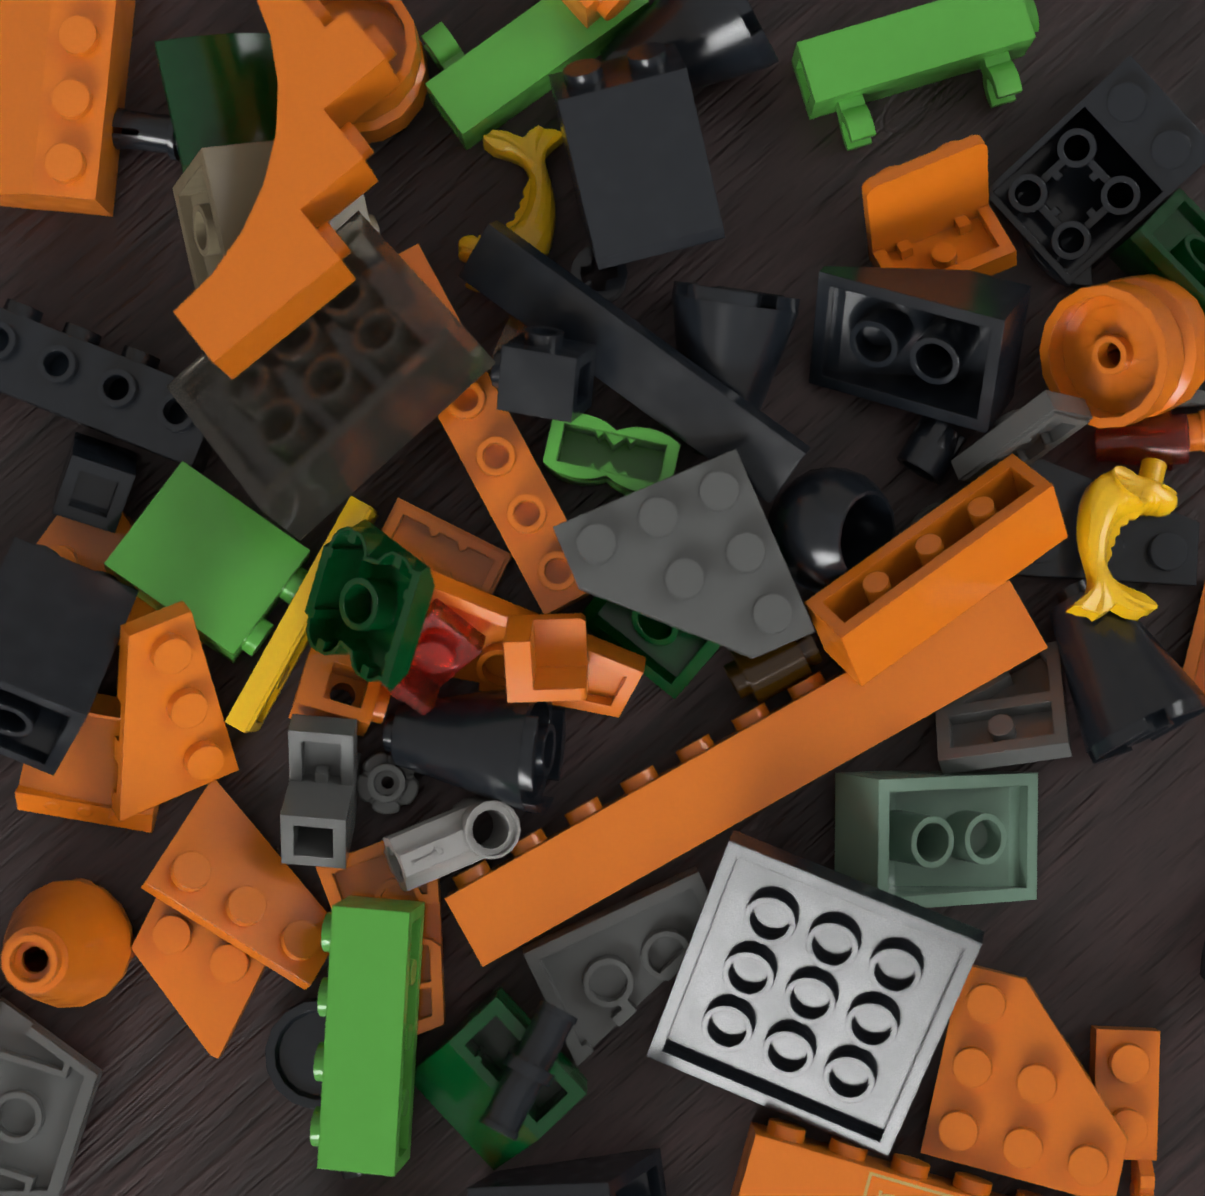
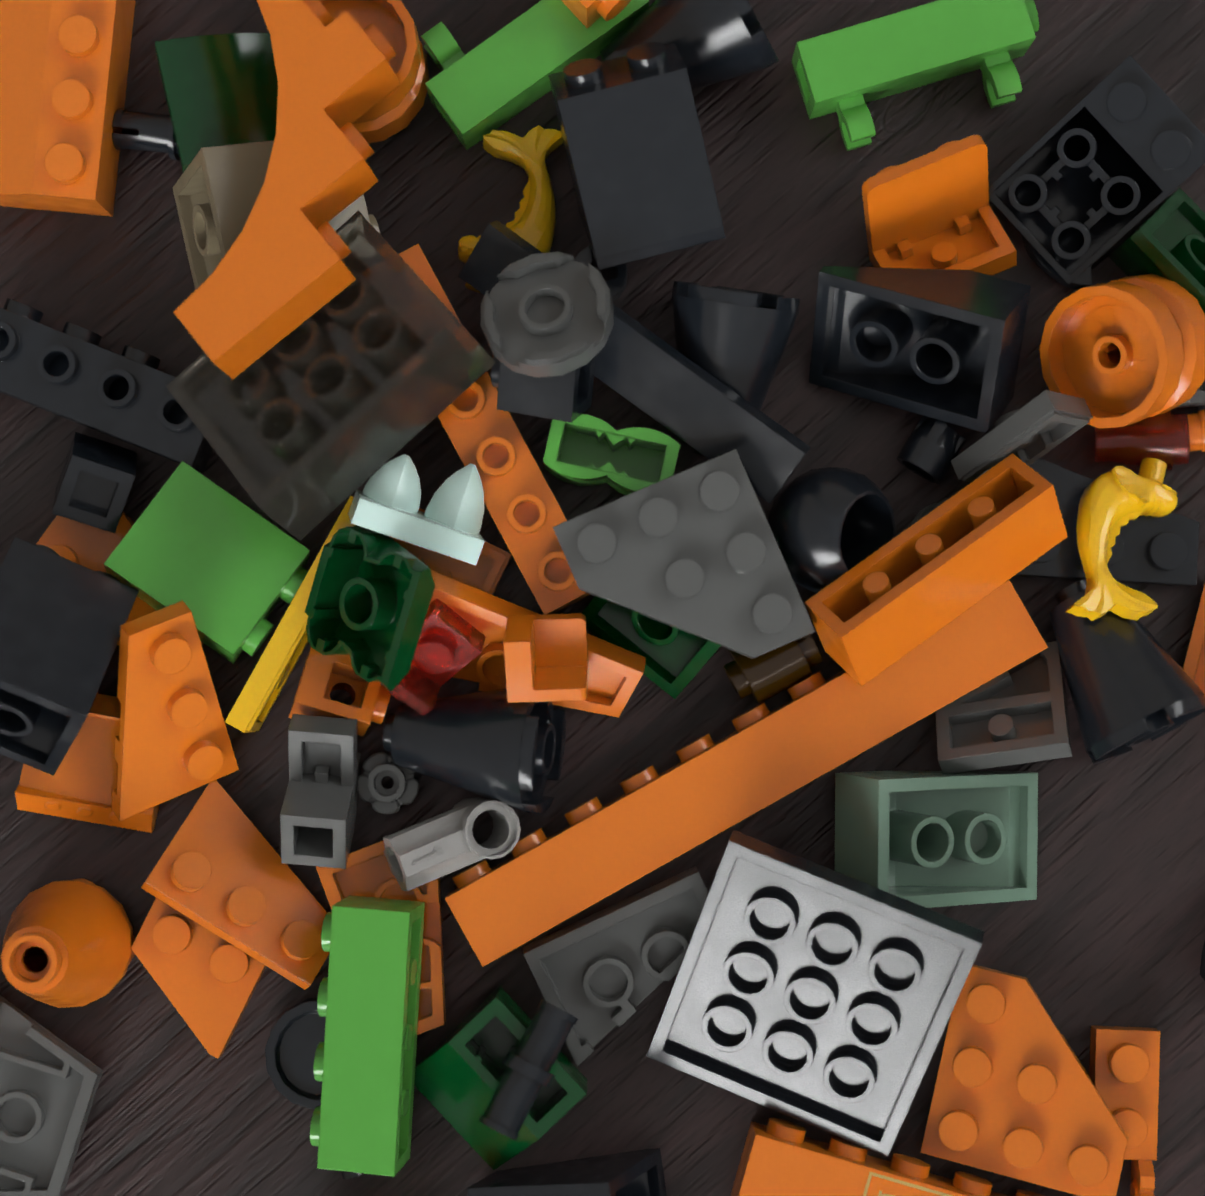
(449, 522): none -> light aqua tile
(547, 315): none -> dark grey tile

